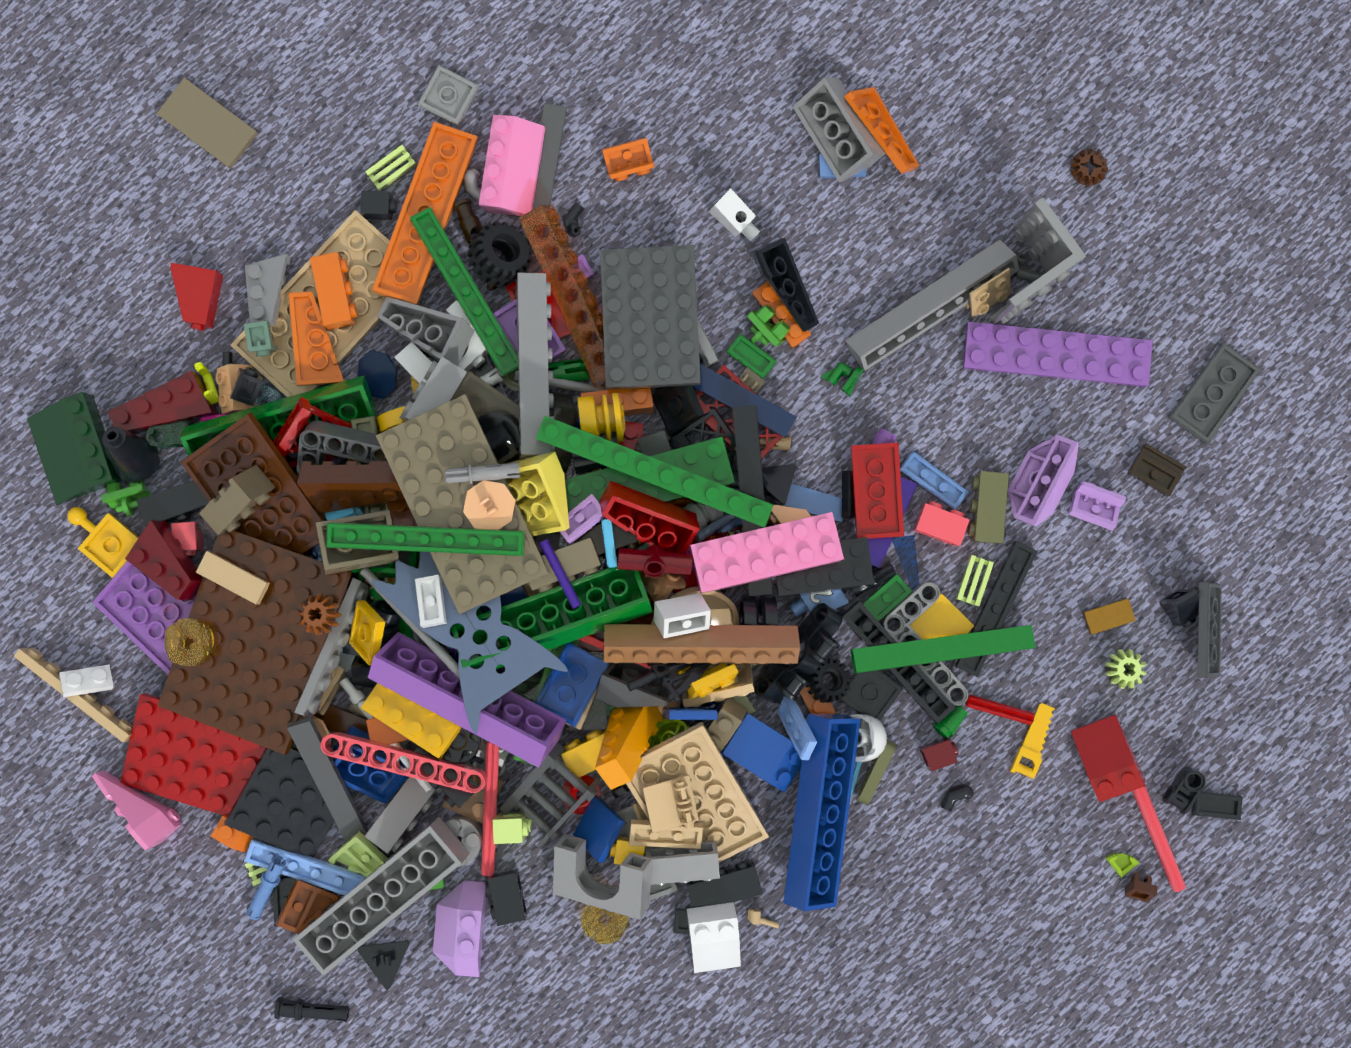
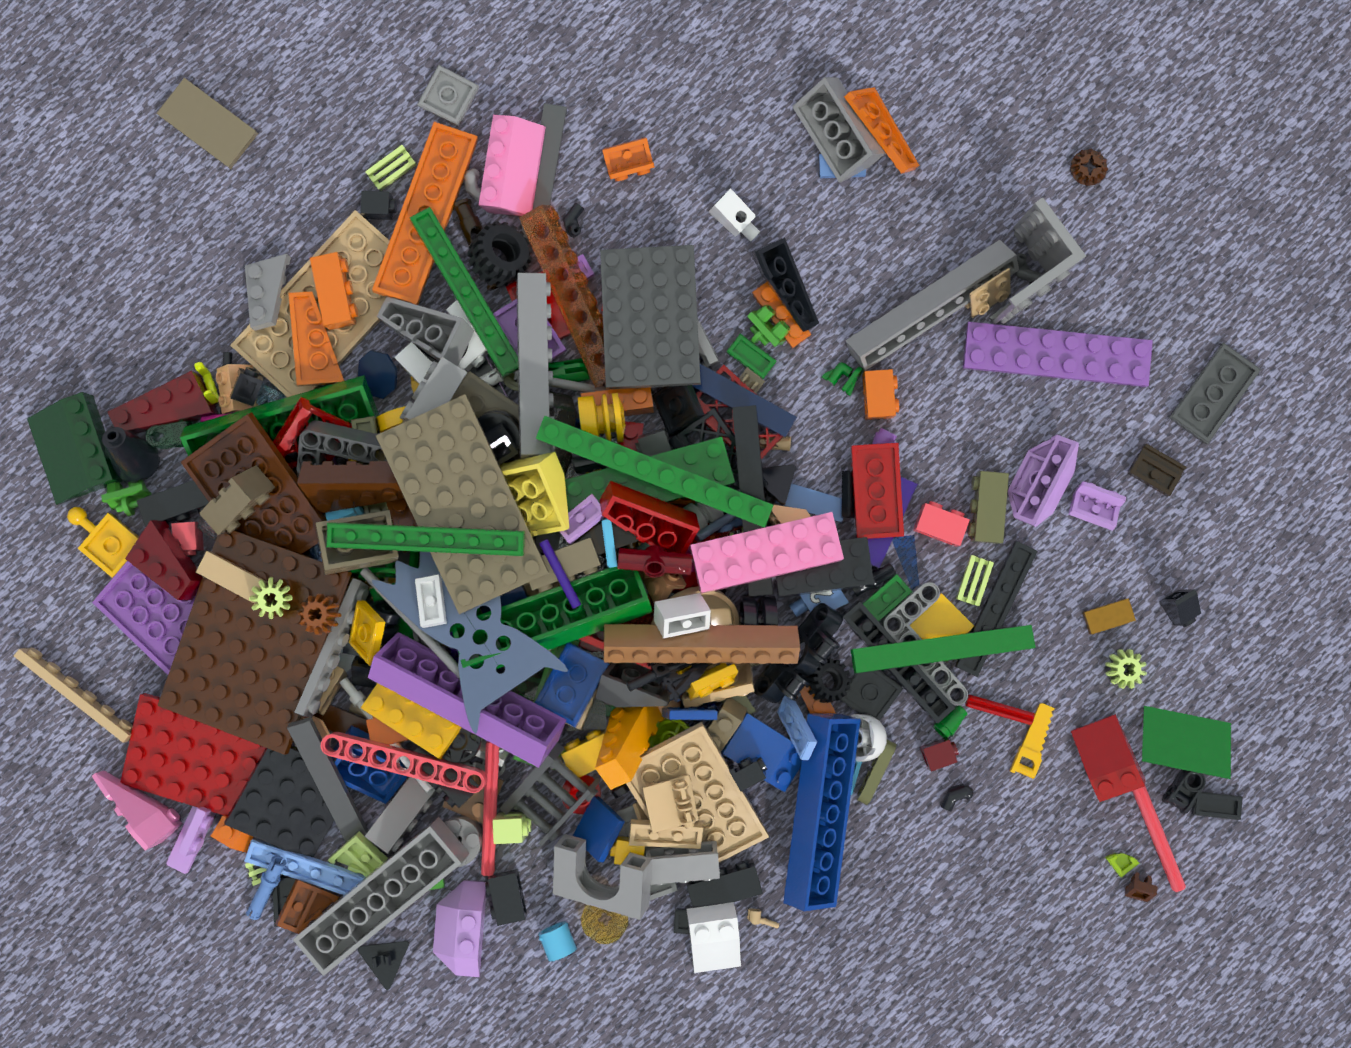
(86, 680): white plate -> none
(175, 642): clear yellow plate -> none
(190, 839): none -> lavender bracket
(197, 294): red slope -> none
(259, 338): sand green bracket -> none
(261, 598): none -> yellowish green gear
(300, 1010): black pin -> none
(481, 473): light grey axle -> none
(489, 505): light nougat piece -> none
(557, 941): none -> medium azure piece
(748, 772): none -> black brick
(879, 394): none -> orange brick
(933, 480): medium blue tile -> none
(1186, 742): none -> green sticker
(1209, 630): dark grey tile -> none

